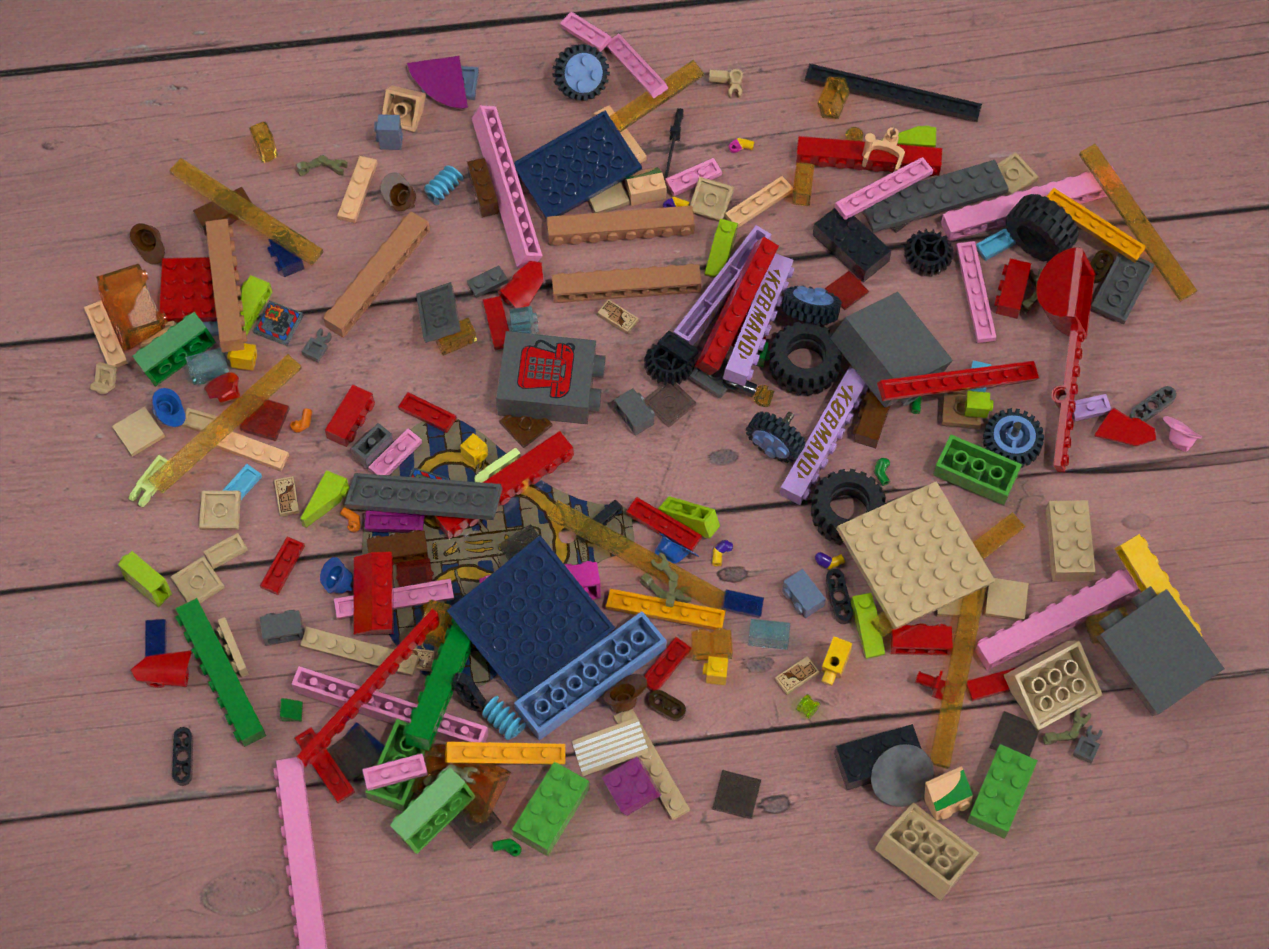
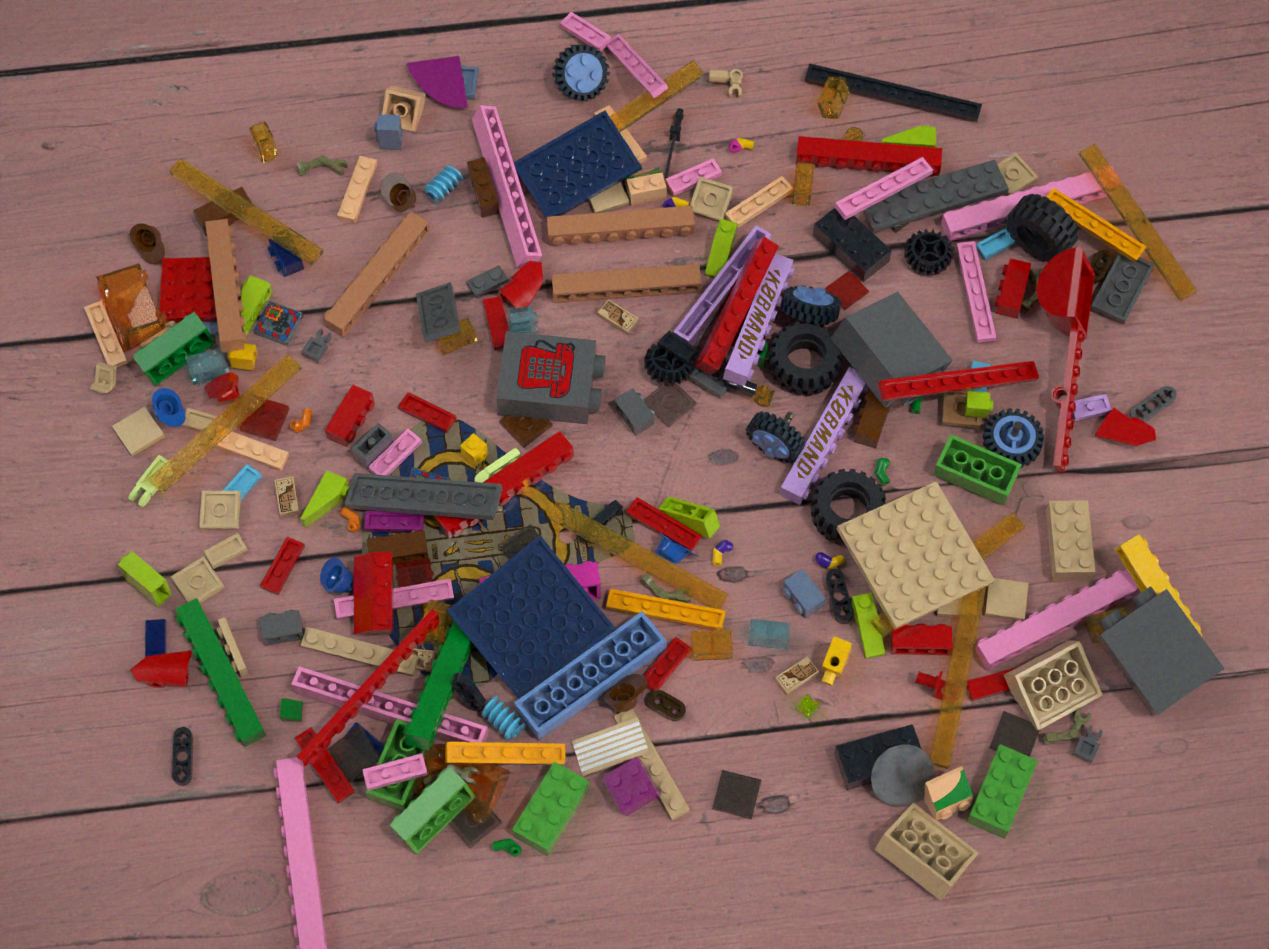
(672, 576): olive piece -> none
(716, 670): yellow brick -> none
(742, 603): clear blue plate -> none
(888, 144): light nougat piece -> none
(1180, 434): bright pink piece -> none

